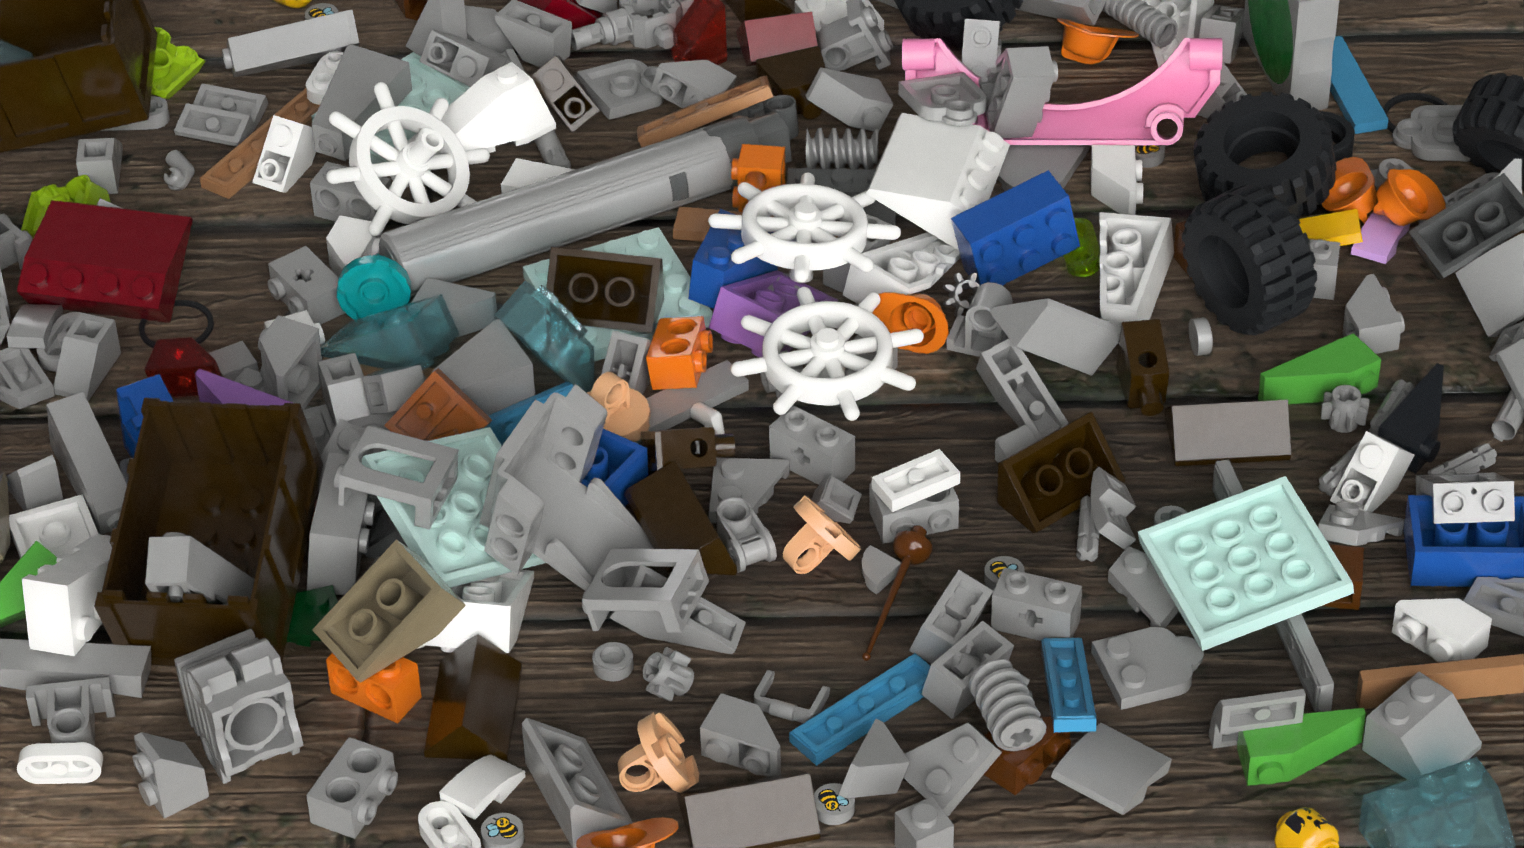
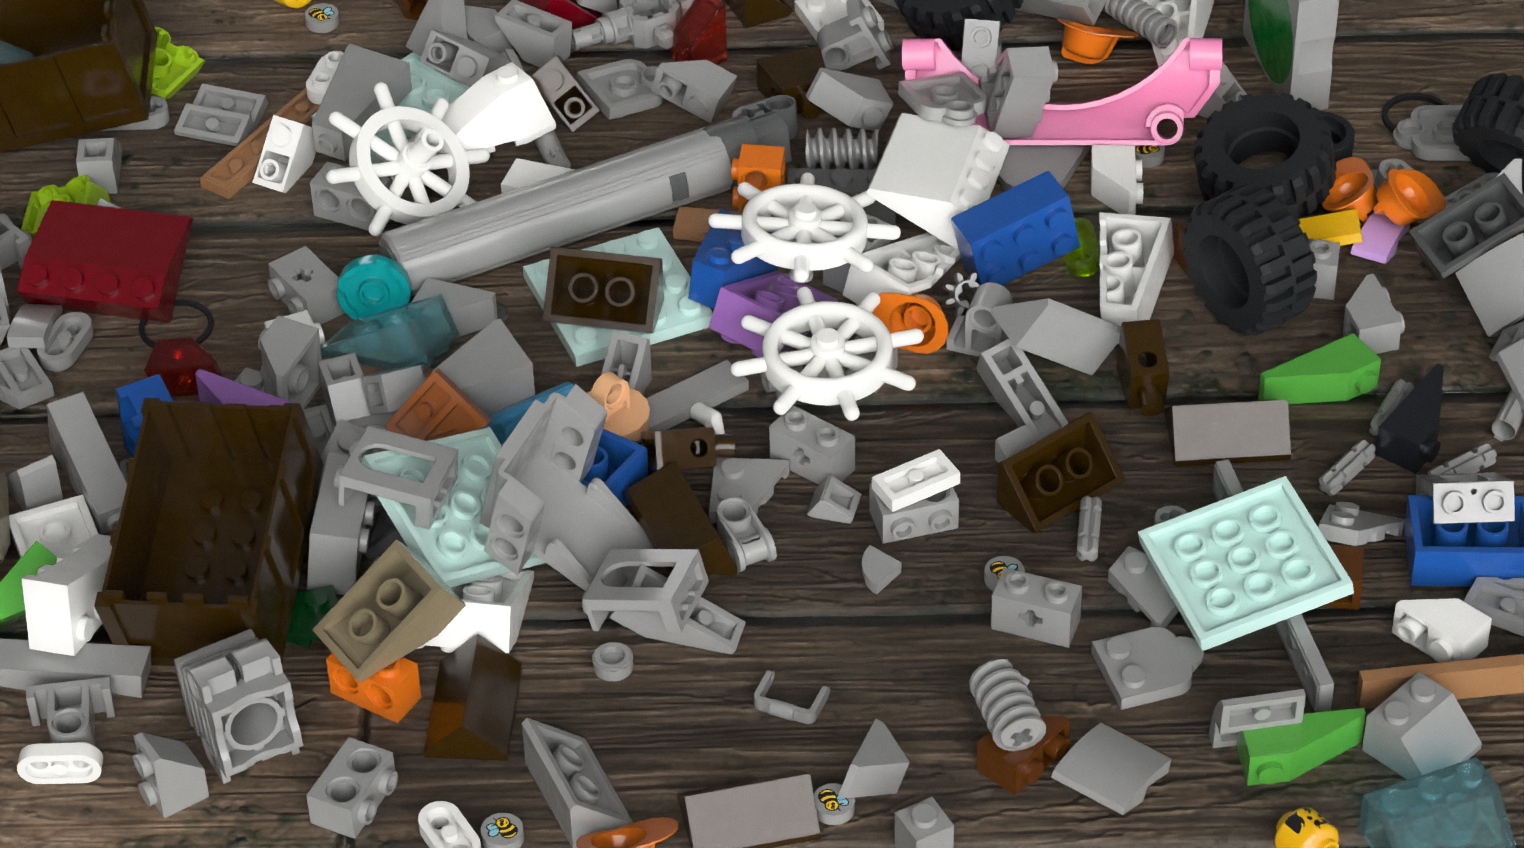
(86, 355): light grey slope -> none
(181, 171): light grey arm -> none
(186, 566): light grey wedge -> none
(234, 360): light grey tile -> none
(290, 44): light grey slope -> none
(349, 241): white slope -> none
(481, 784): white slope -> none
(550, 333): clear light blue slope -> none
(661, 755): light nougat tile -> none
(668, 674): light grey gear -> none
(678, 352): orange brick -> none
(705, 111): medium nougat tile -> none
(740, 737): light grey slope -> none
(776, 36): slope -> none
(819, 536): light nougat tile -> none
(856, 713): dark azure tile -> none
(910, 548): reddish brown sword -> none
(950, 674): light grey brick -> none
(950, 765): light grey wing -> none
(951, 617): light grey brick -> none
(1068, 685): dark azure tile -> none
(1110, 507): light grey slope -> none
(1200, 336): light grey tile -> none
(1224, 23): light grey slope -> none
(1345, 408): light grey gear -> none
(1354, 92): dark azure tile -> none
(1372, 473): white slope -> none

